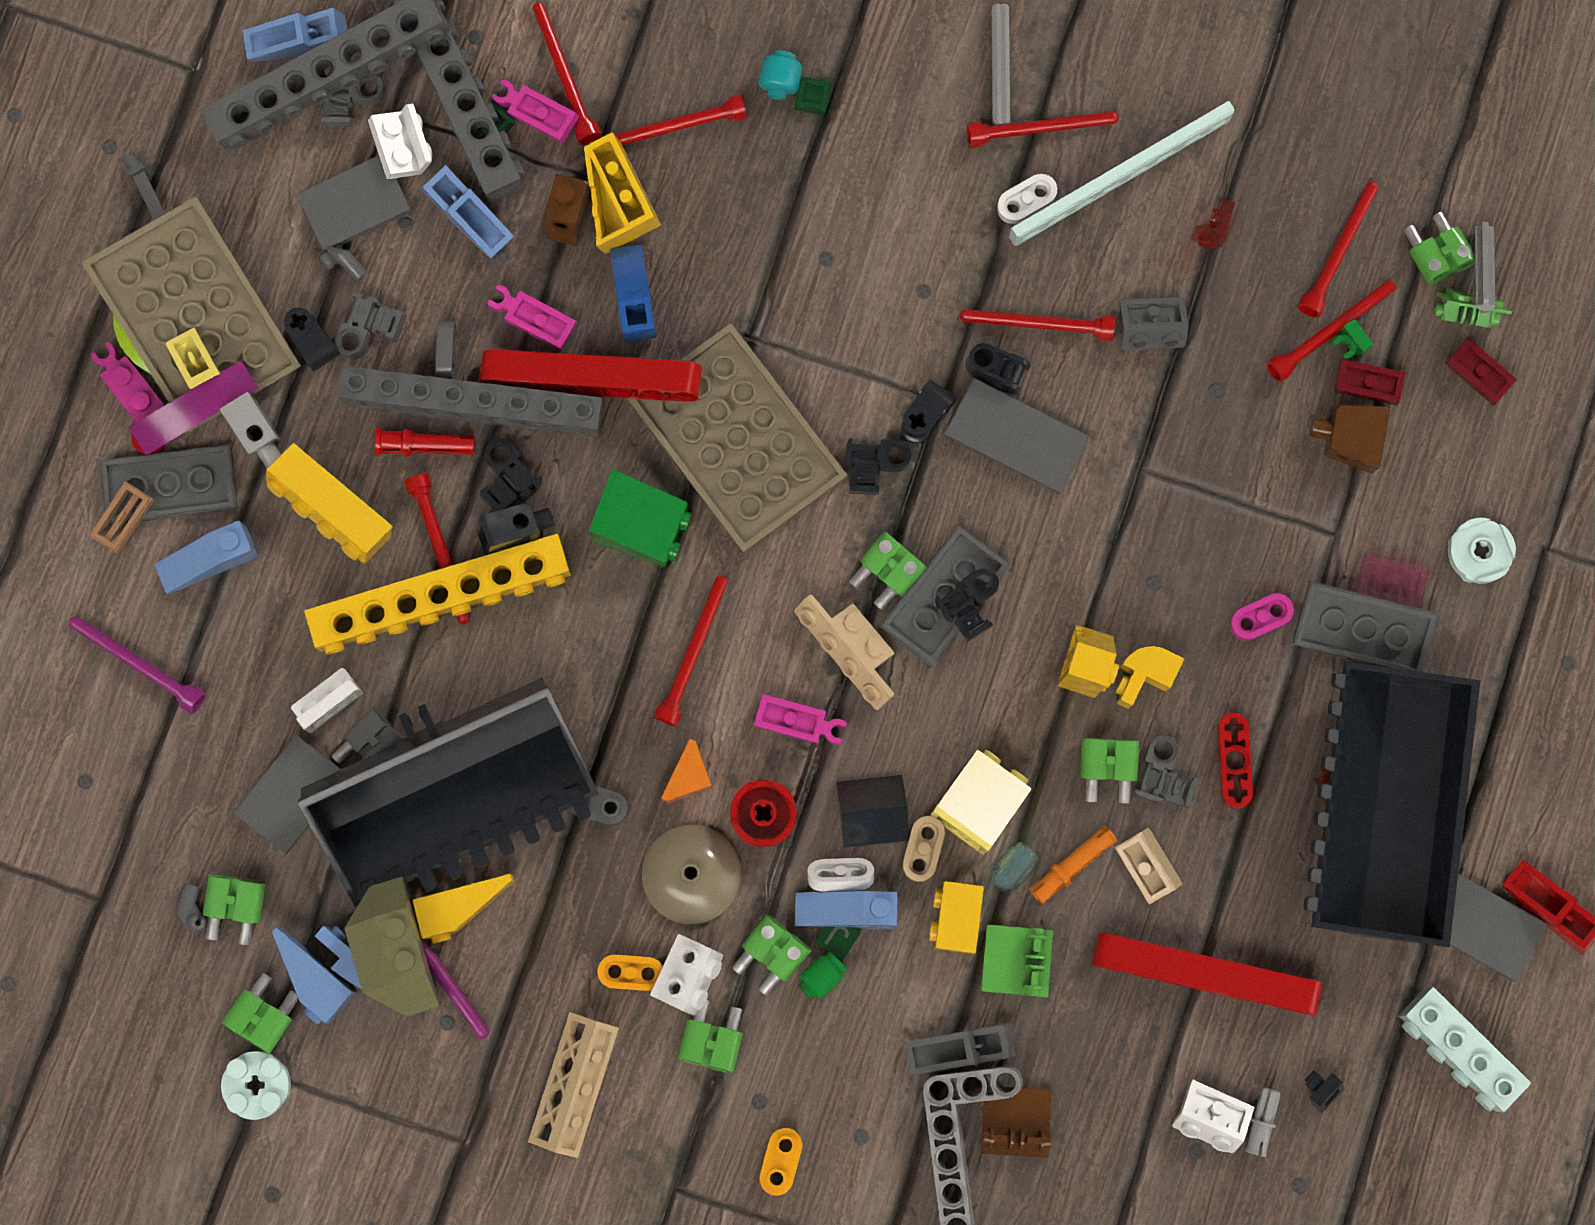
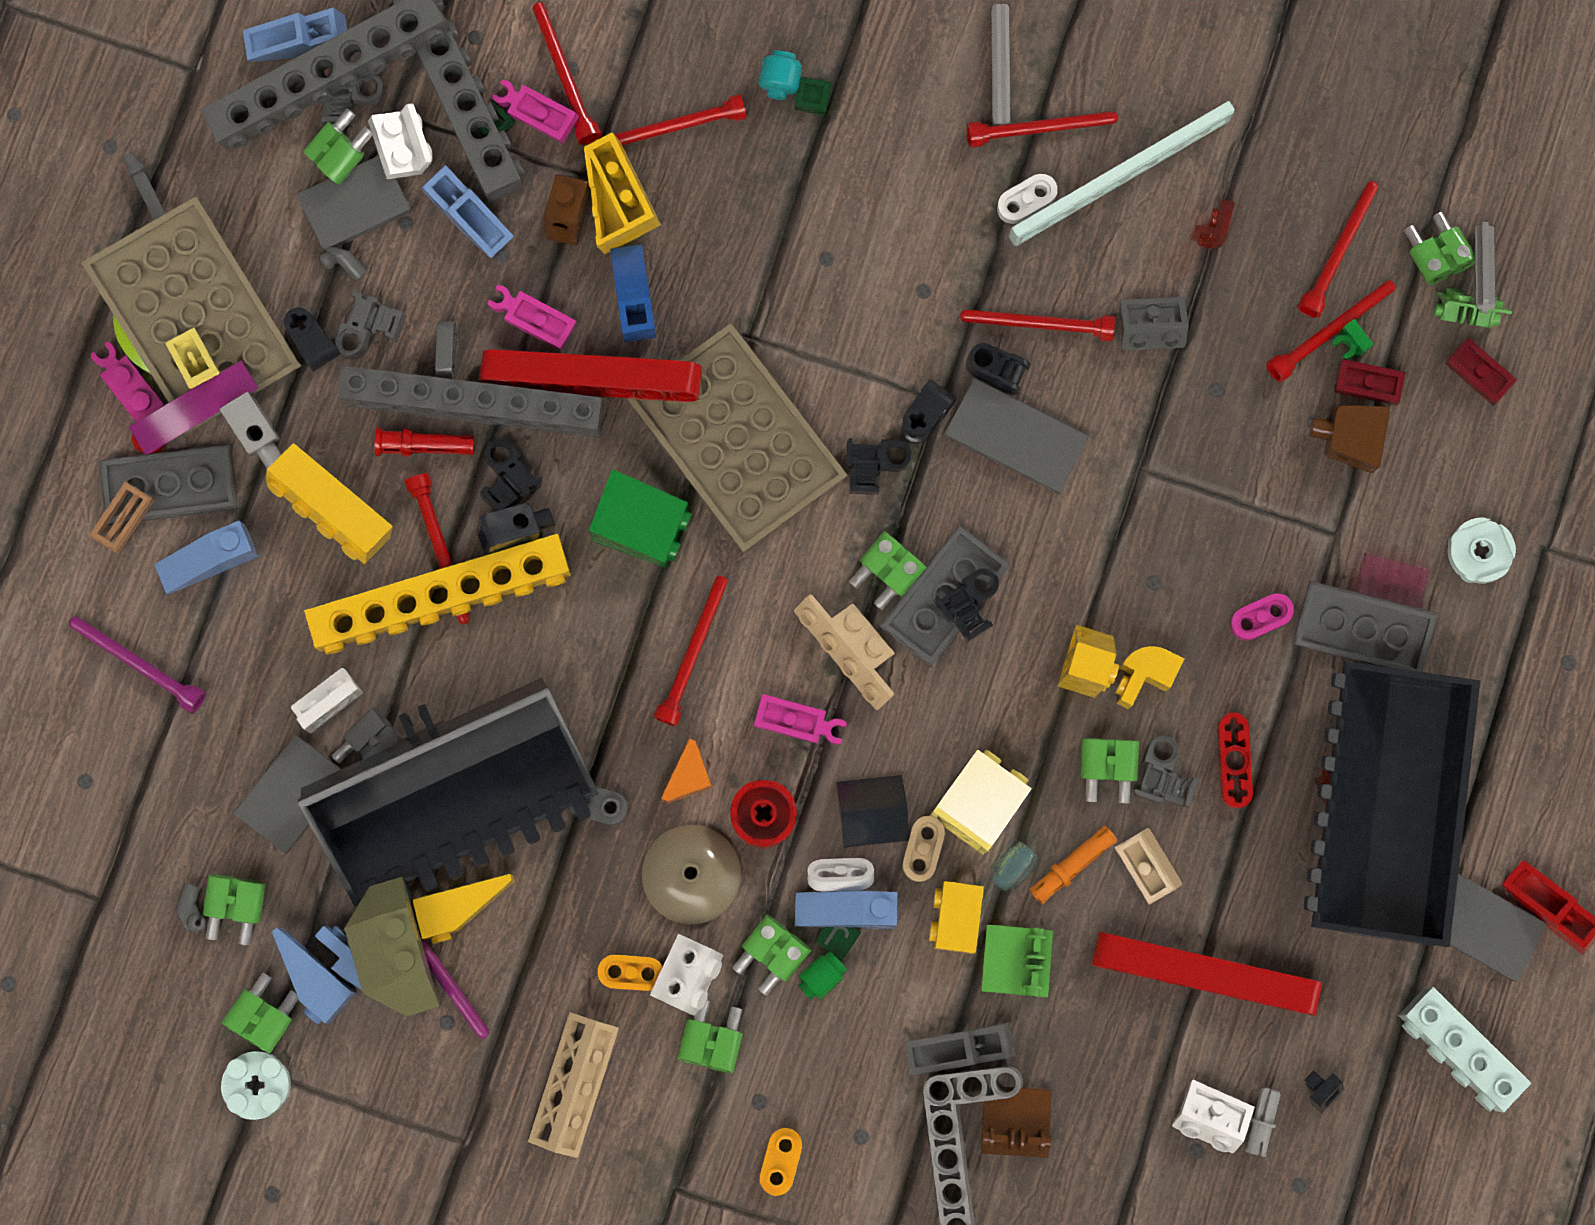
(333, 149): none -> bright green piece

